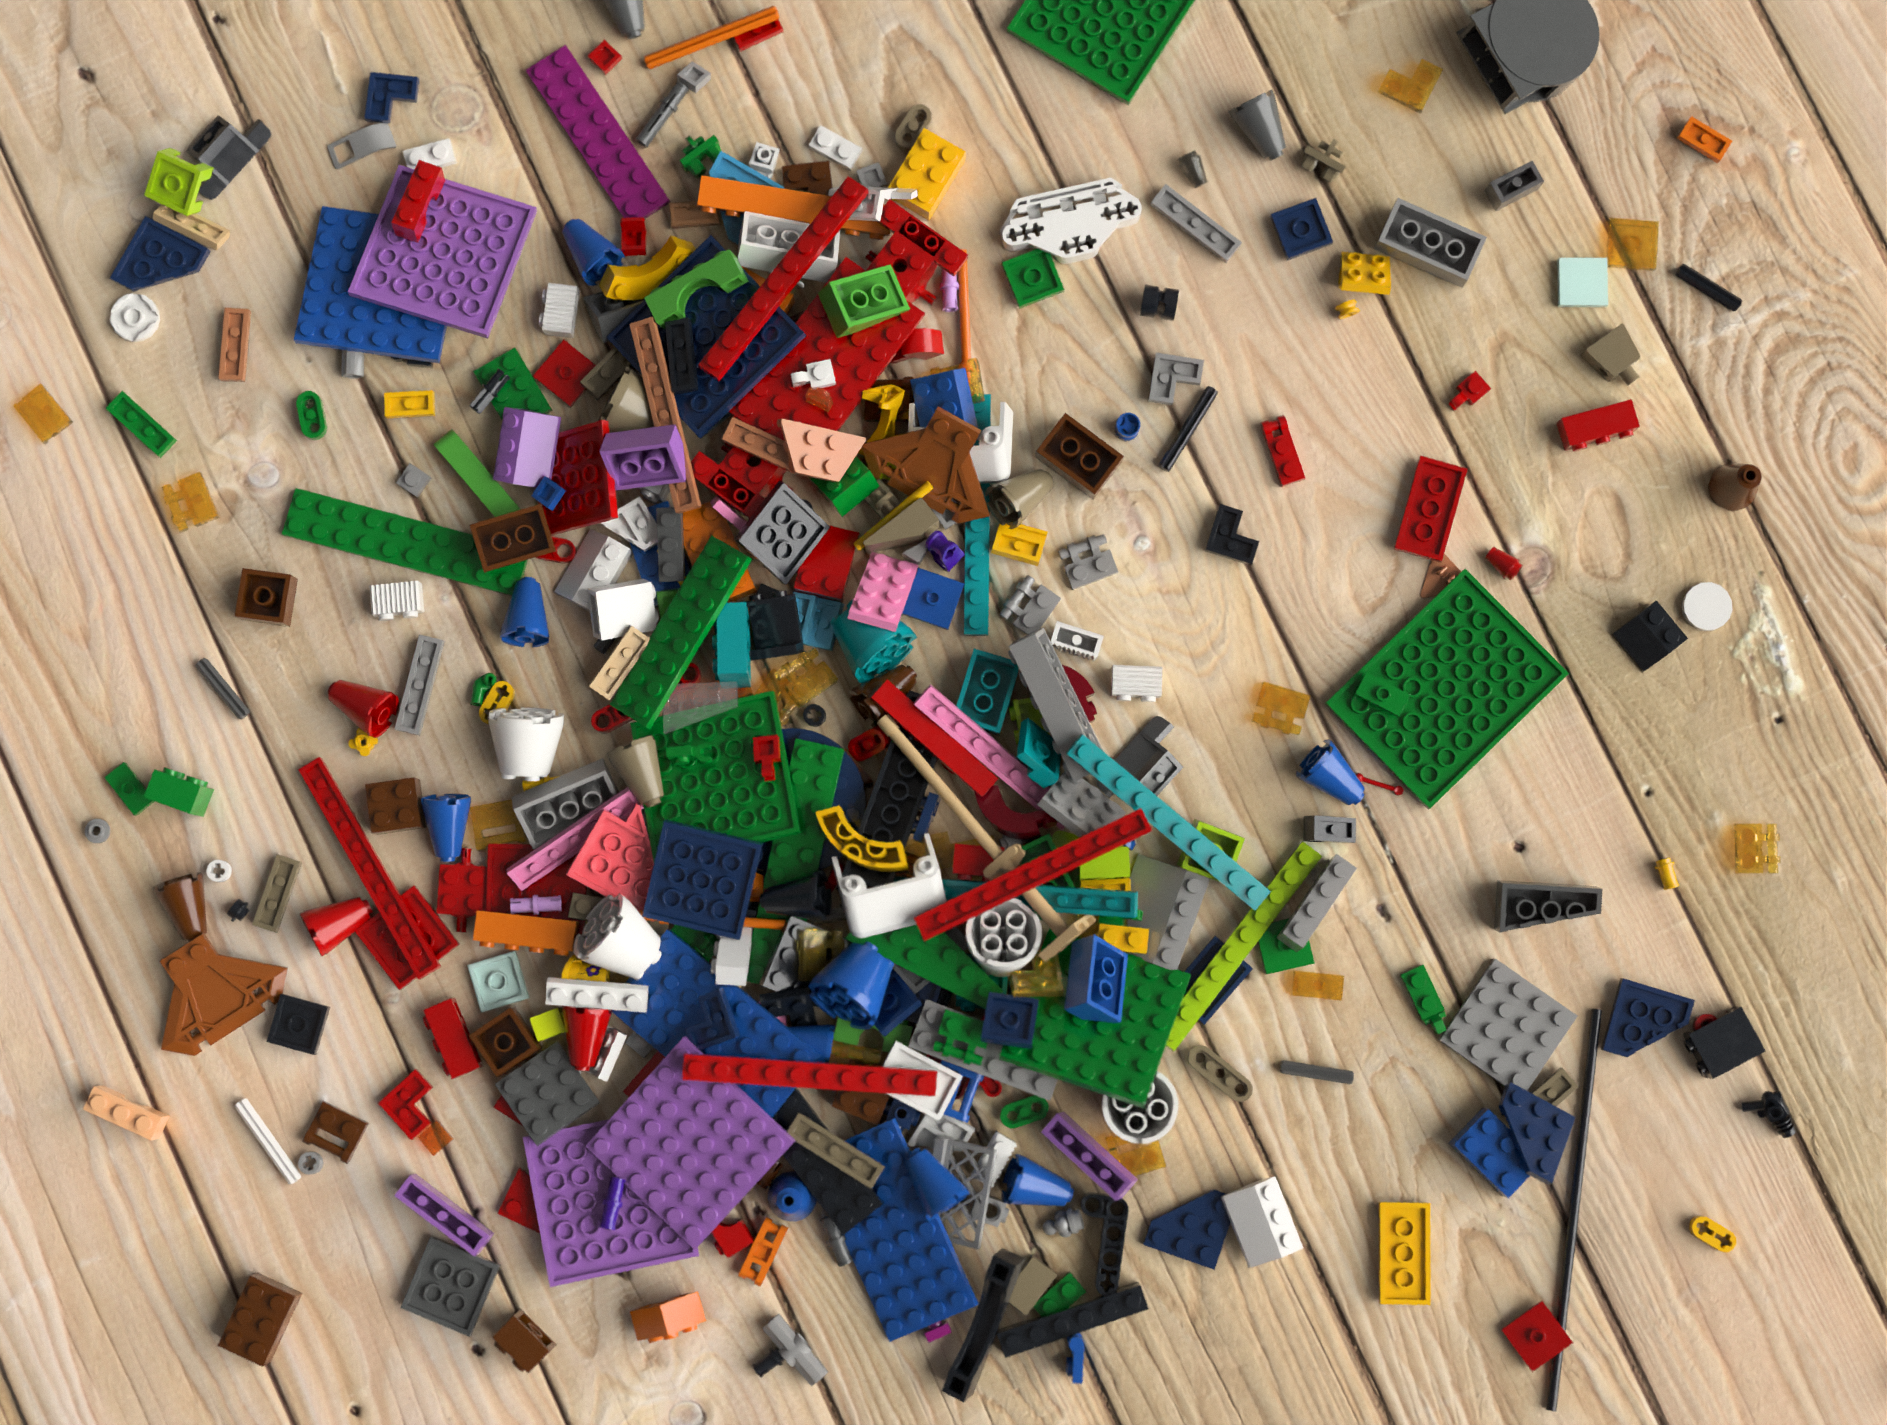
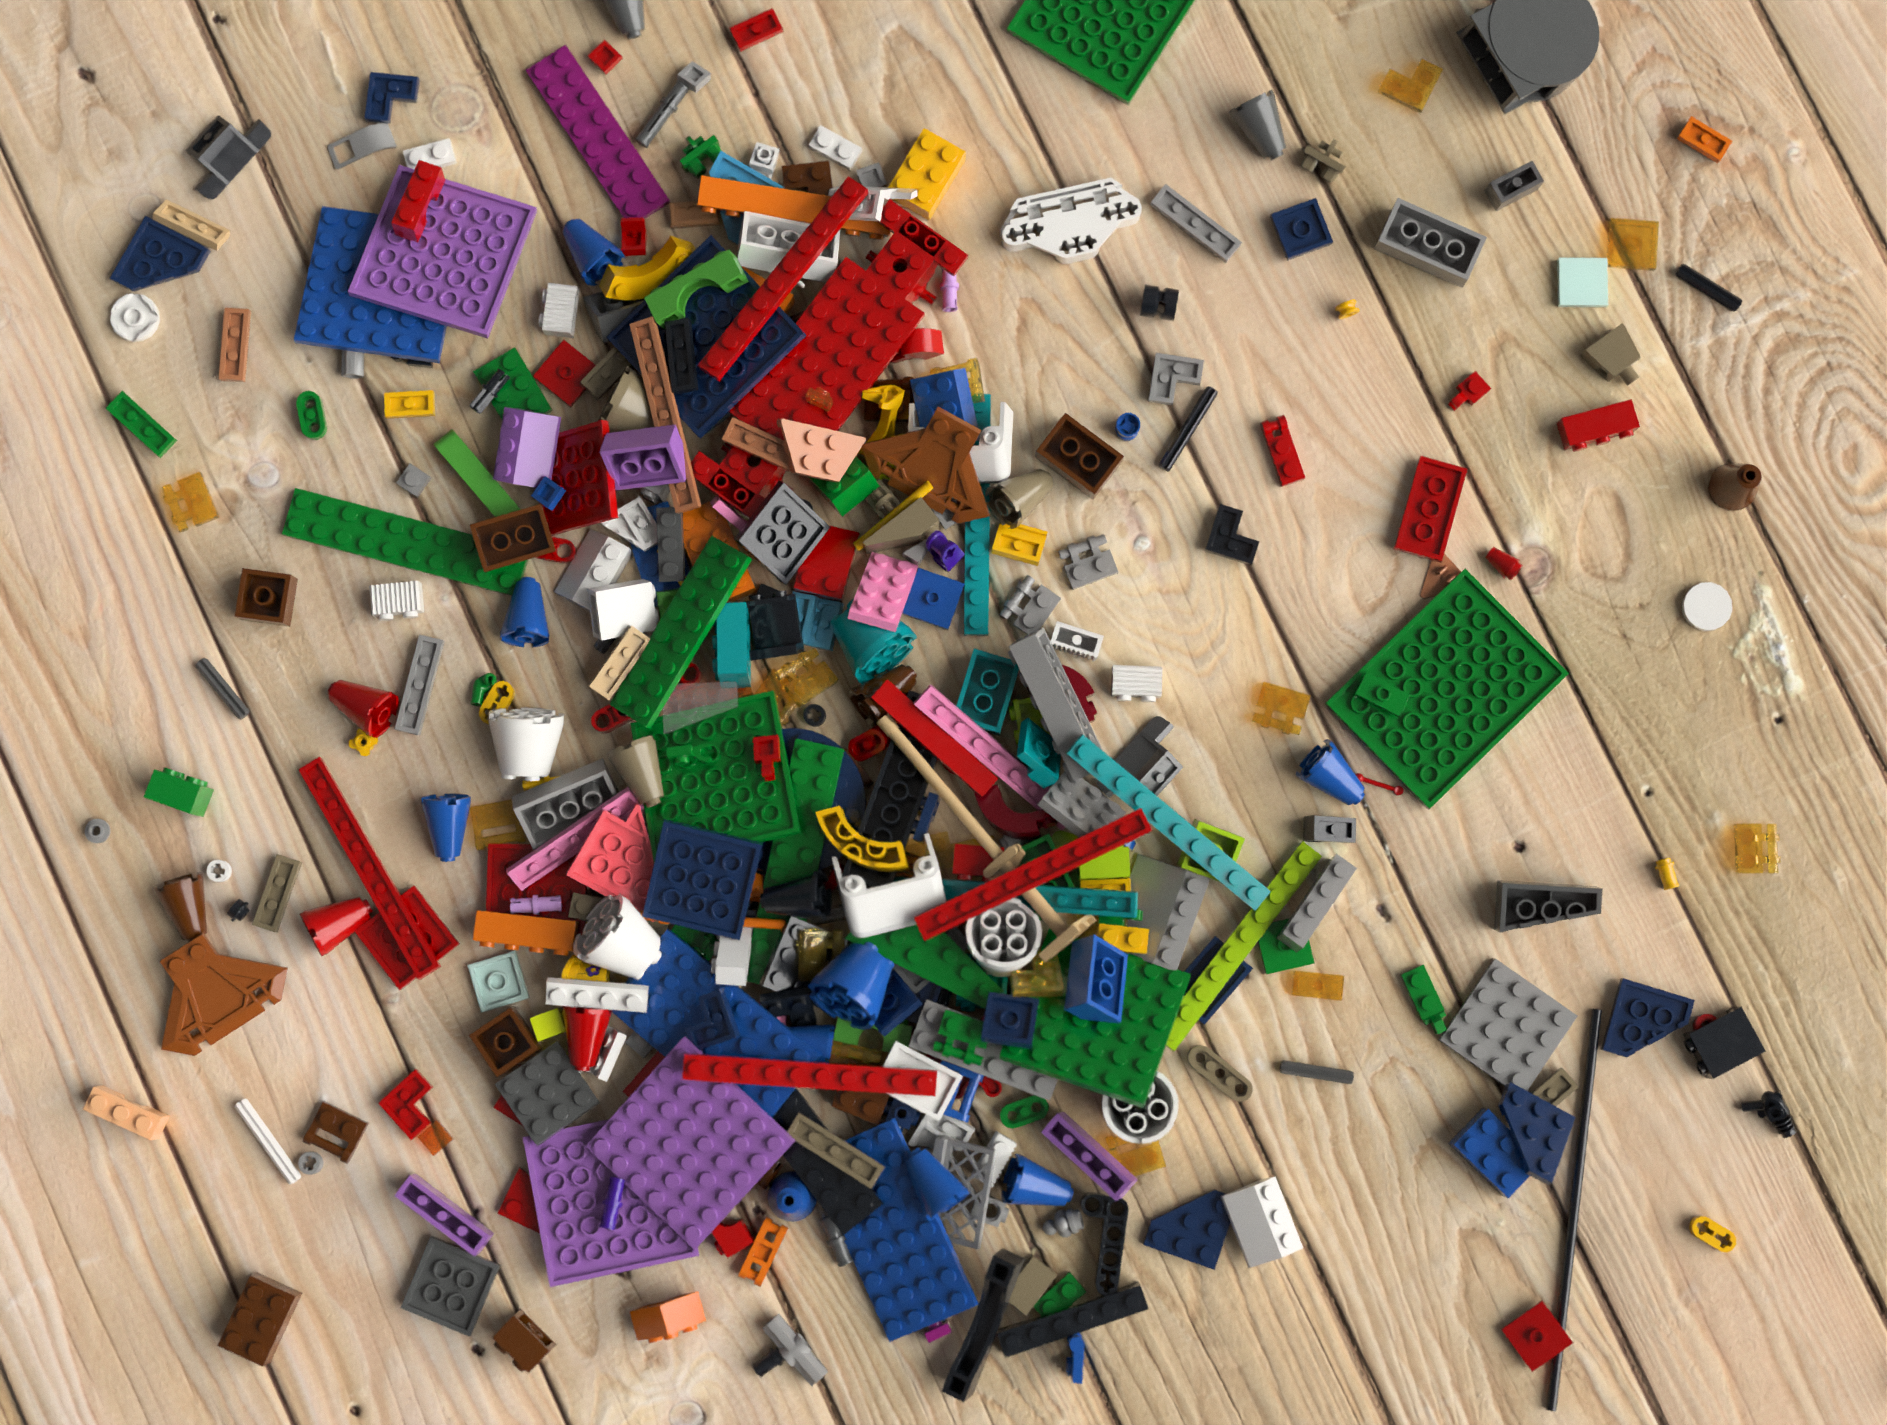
(43, 413): clear yellow plate -> none
(129, 788): green plate -> none
(176, 182): lime panel -> none
(298, 1024): black plate -> none
(395, 806): reddish brown brick -> none
(452, 1038): red brick -> none
(462, 889): red plate -> none
(711, 37): orange axle -> none
(818, 375): white plate -> none
(863, 300): bright green slope -> none
(911, 127): dark tan plate -> none
(964, 314): orange bar -> none
(1032, 277): green plate -> none
(1193, 168): clear smoke cone -> none
(1364, 273): yellow plate -> none
(1404, 1253): yellow plate -> none
(1649, 636): black slope -> none

